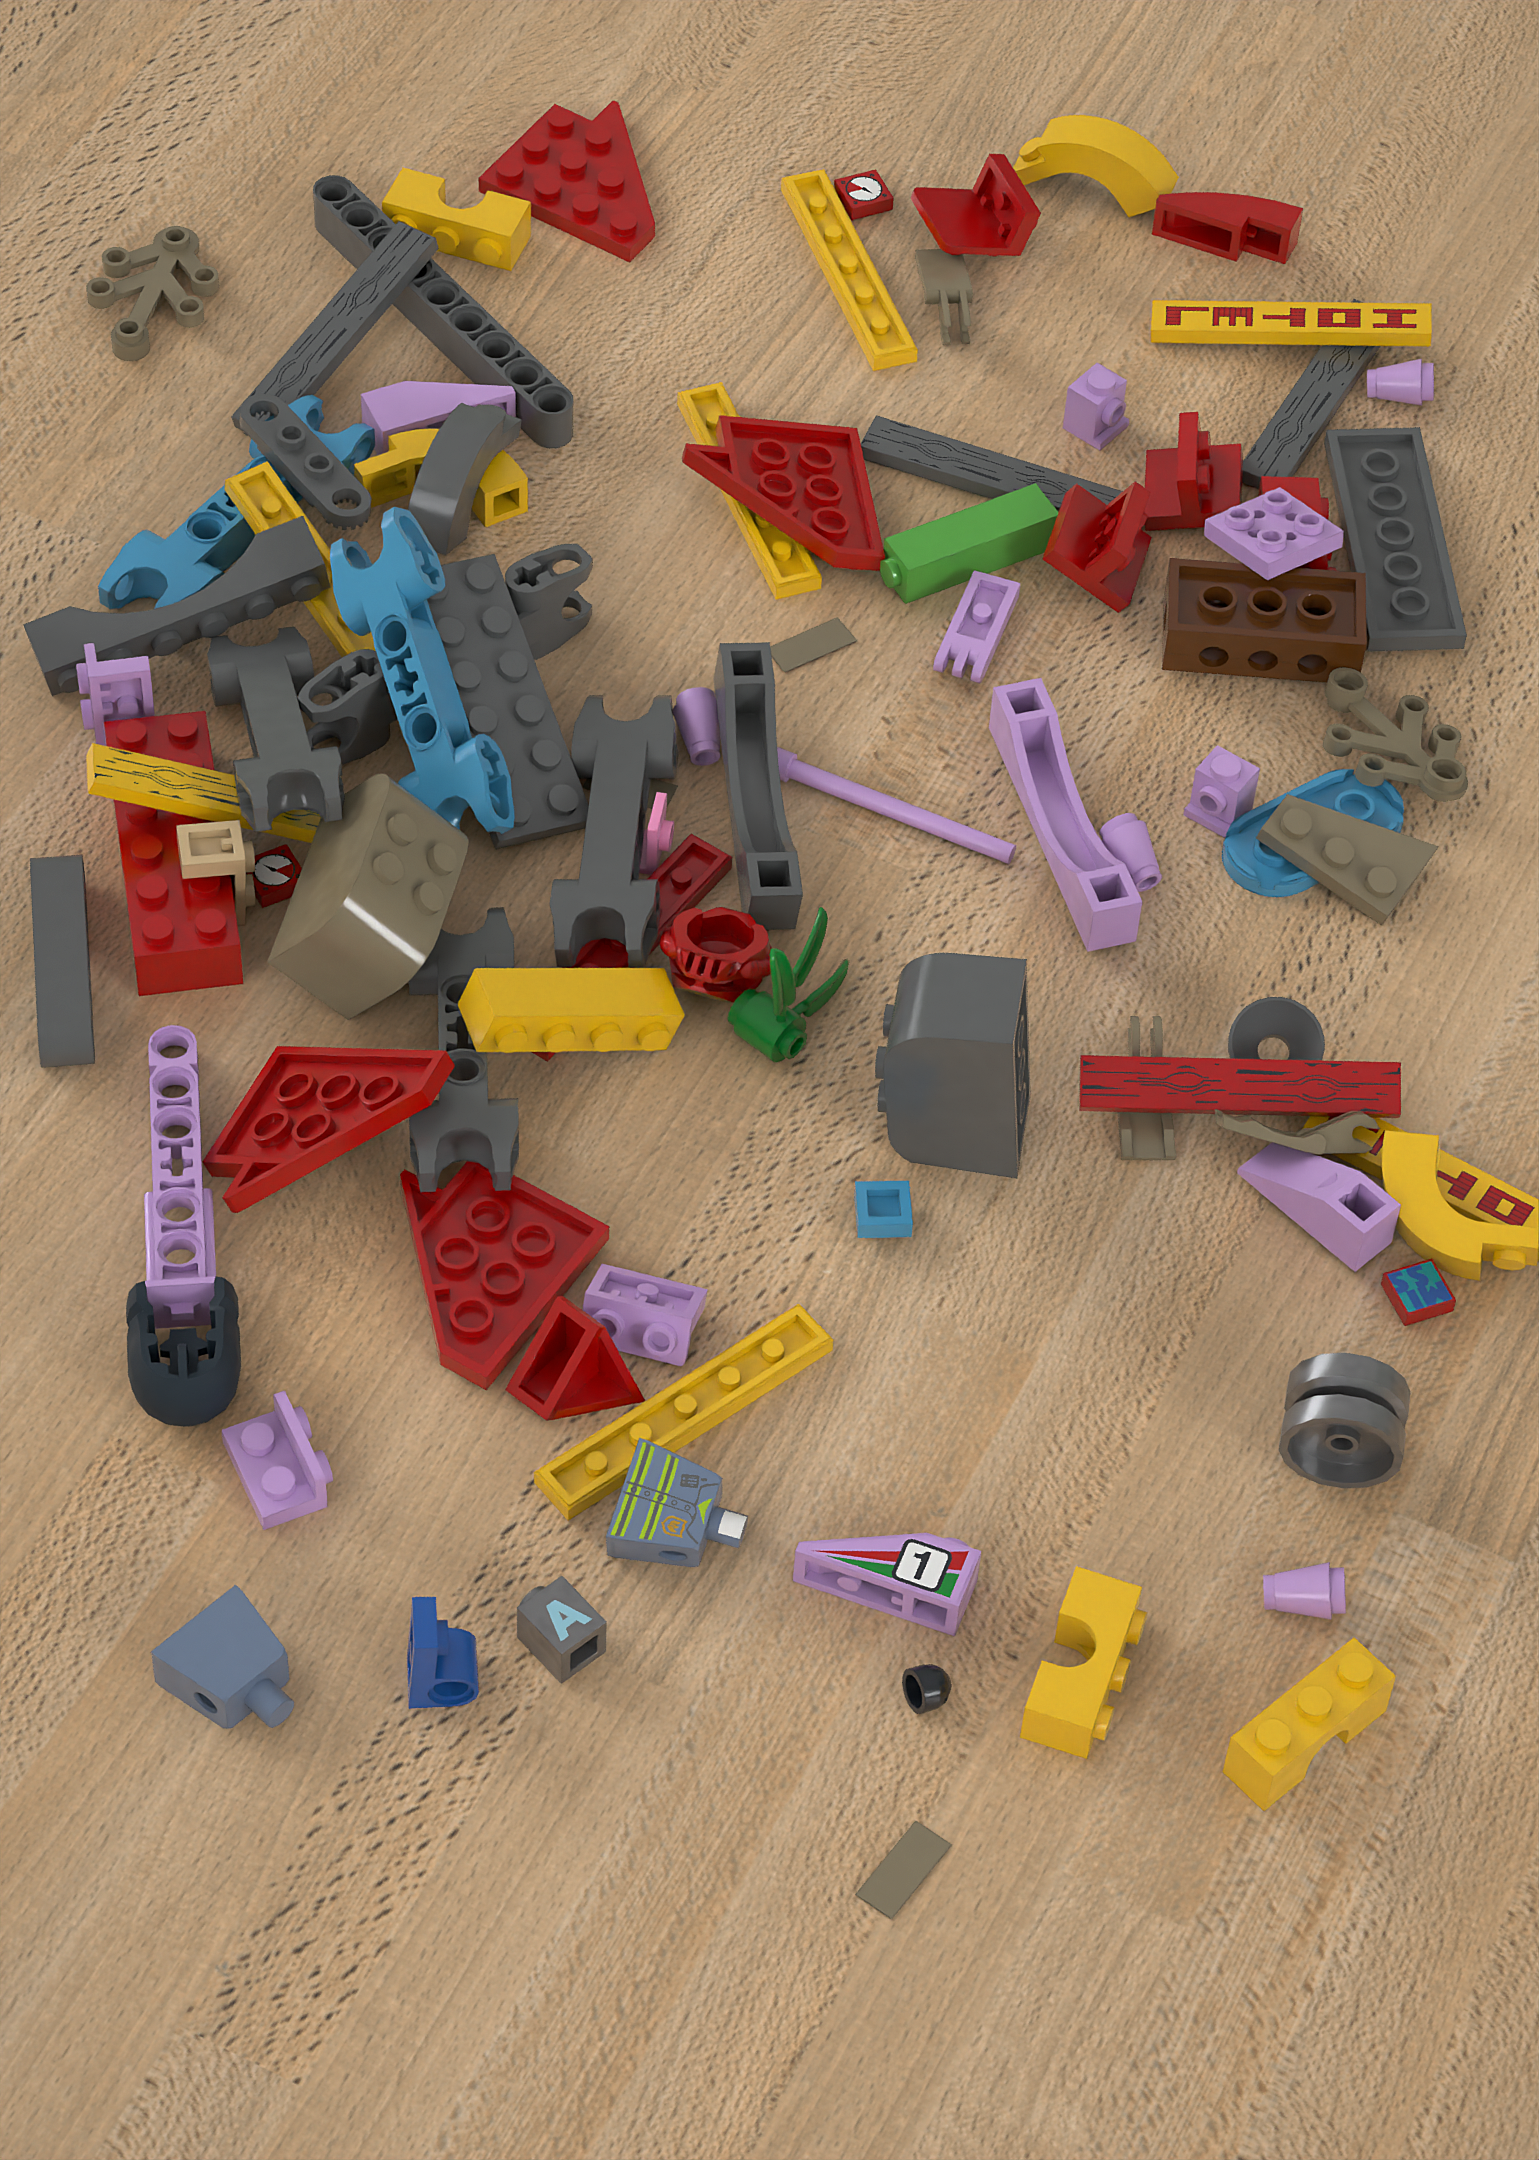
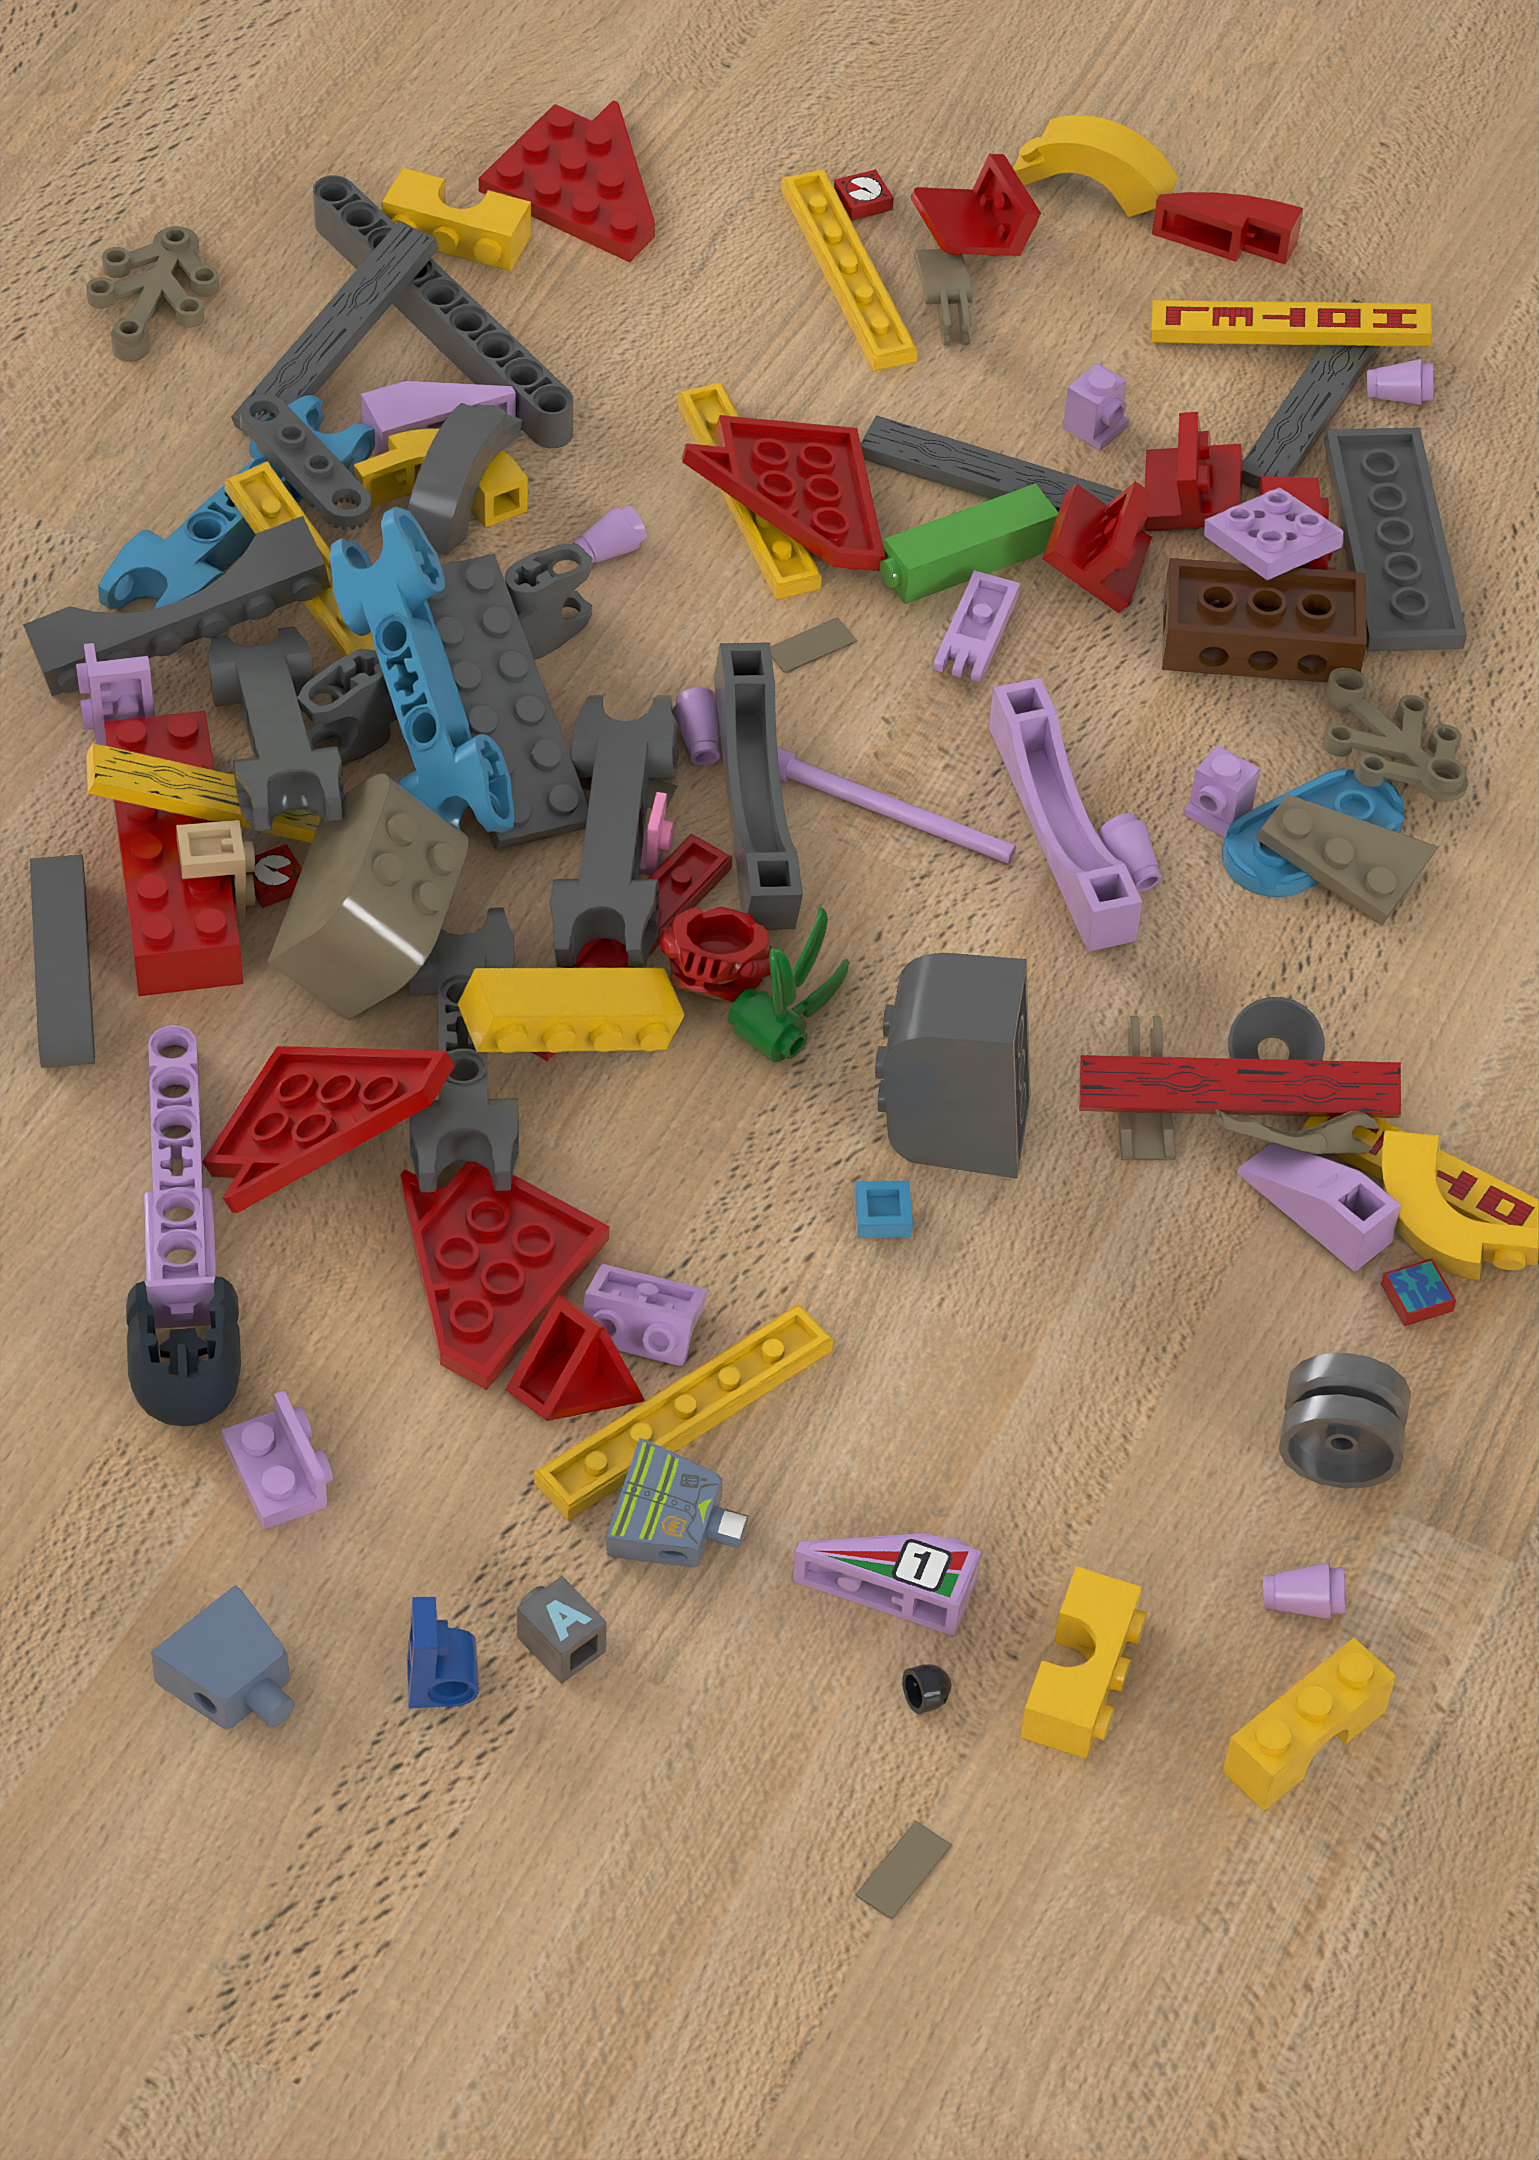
(613, 534): none -> lavender cone

